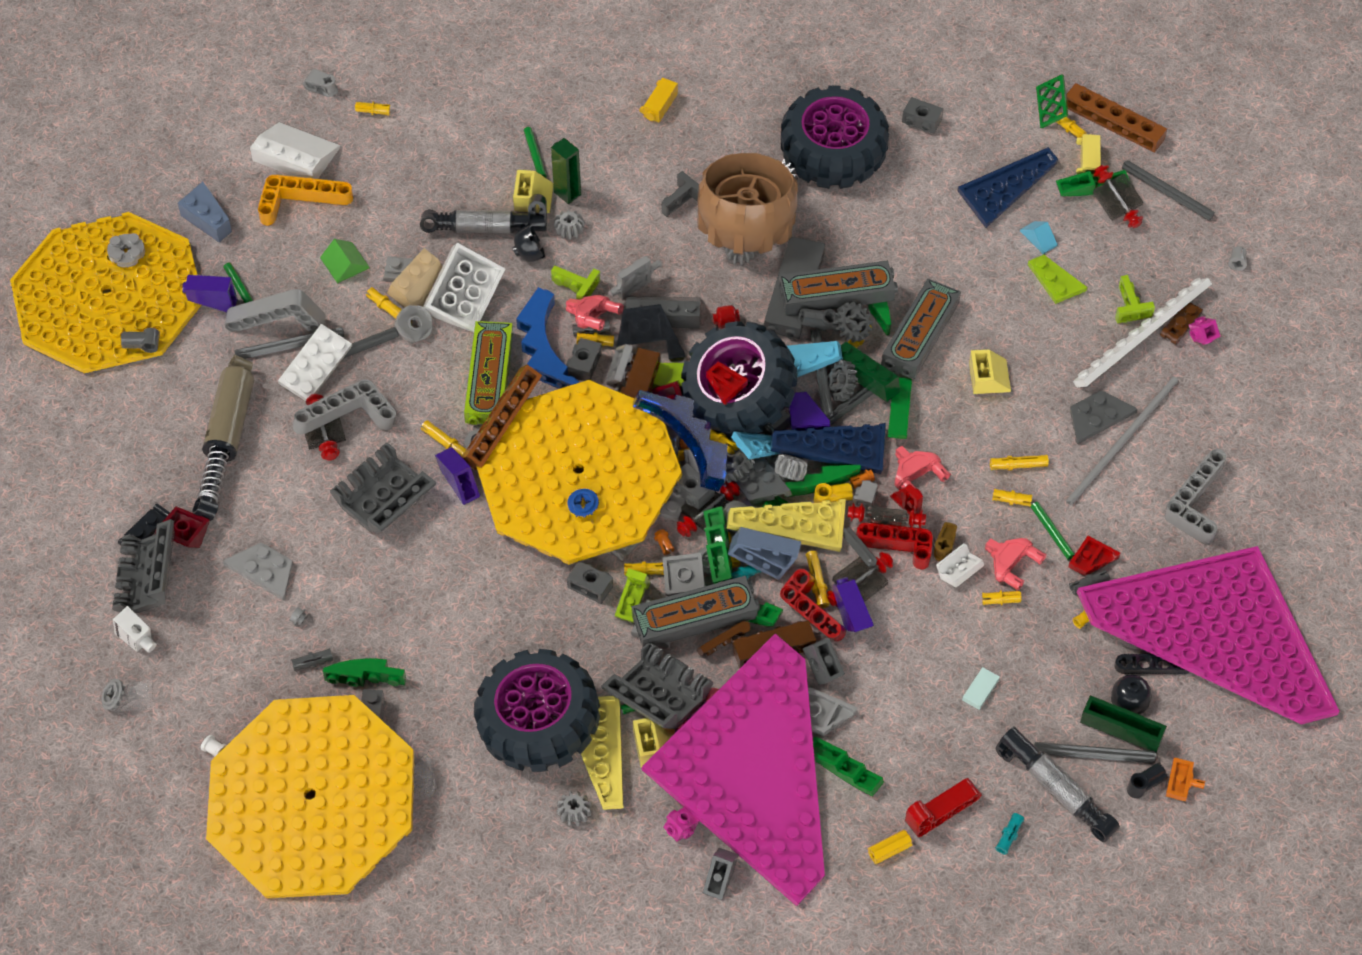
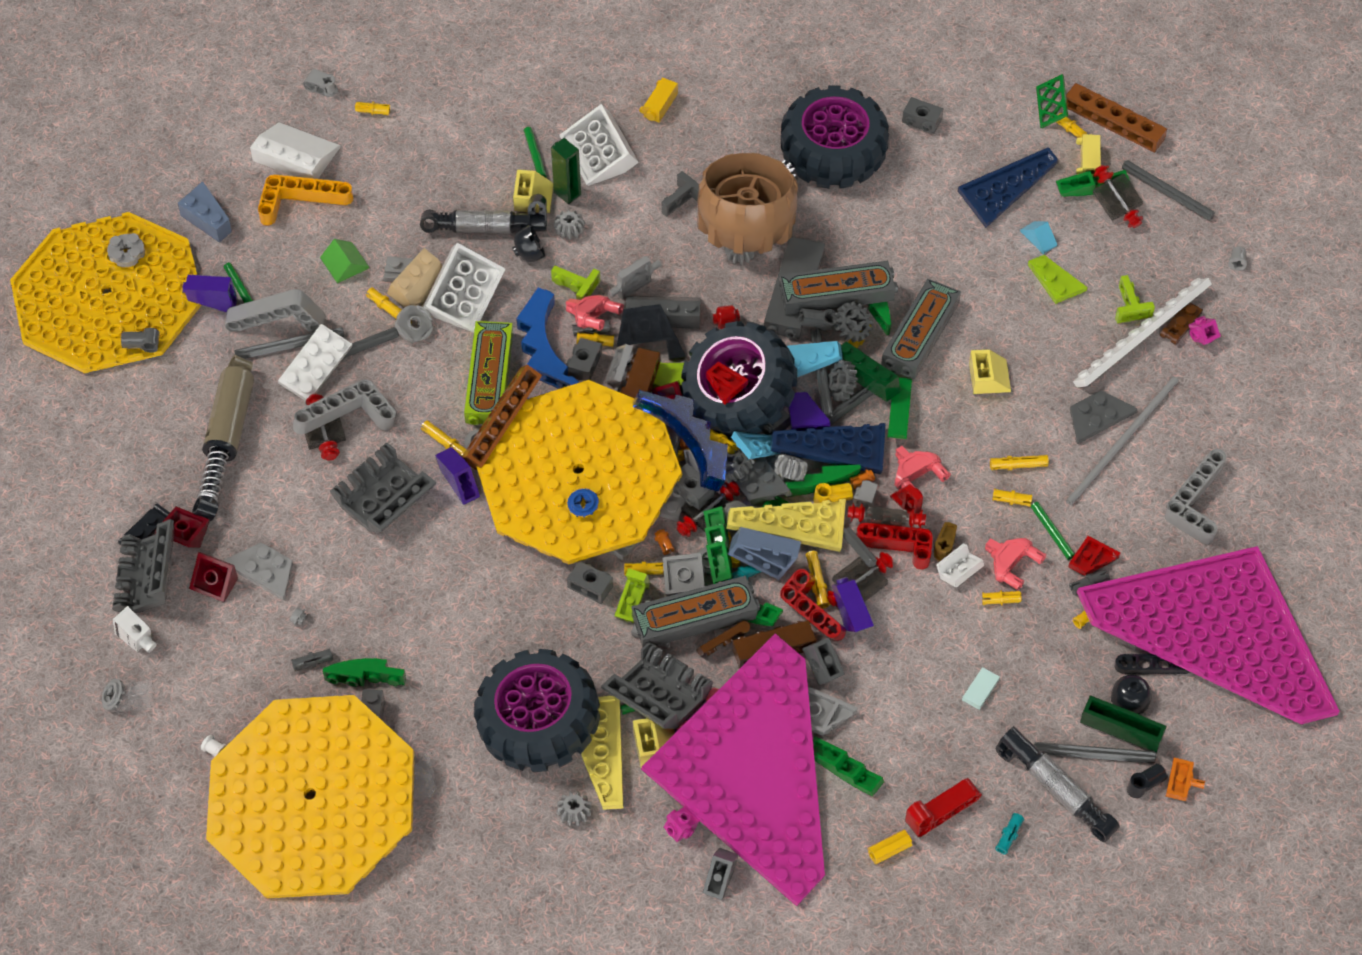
(213, 577): none -> dark red slope
(601, 146): none -> white slope

